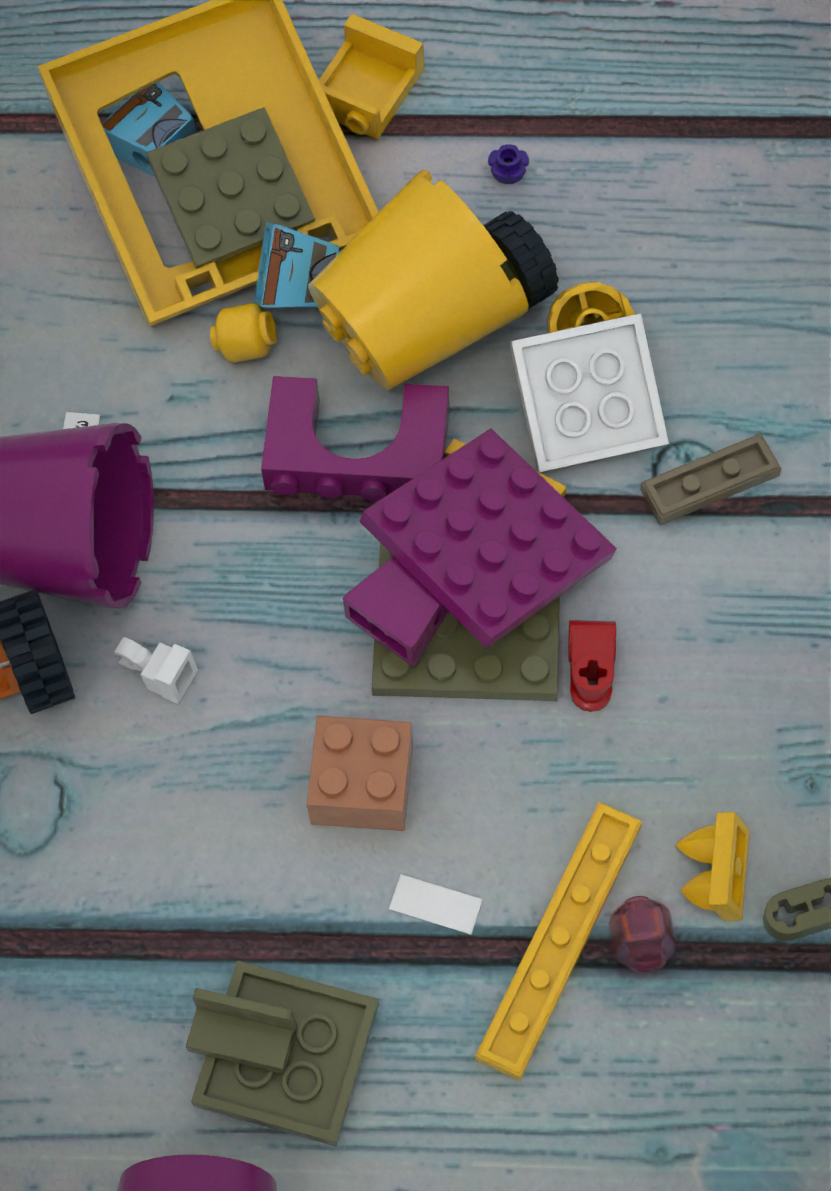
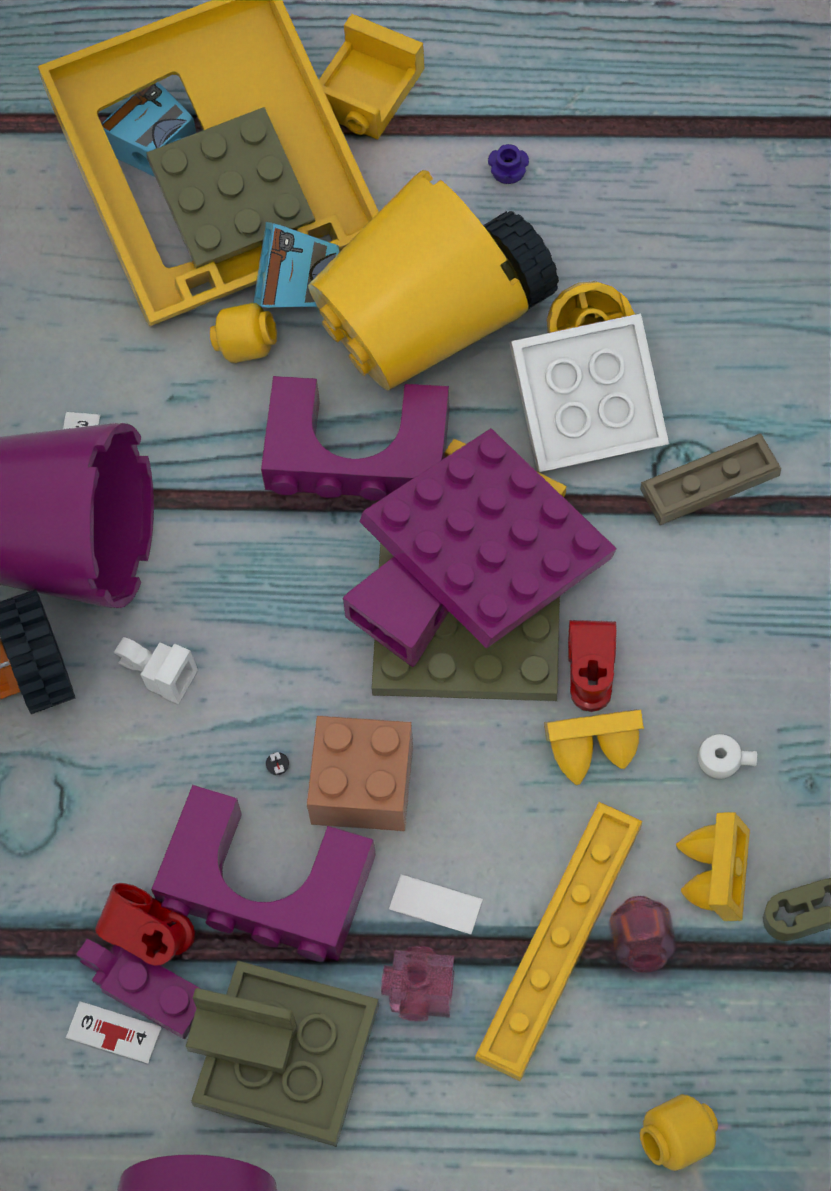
(113, 1032): none -> white sticker
(142, 986): none -> magenta hinge
(143, 927): none -> red piece
(277, 763): none -> black piece
(309, 919): none -> magenta arch
(419, 983): none -> clear pink brick
(573, 740): none -> yellow tile
(679, 1132): none -> yellow head
(730, 750): none -> white piece

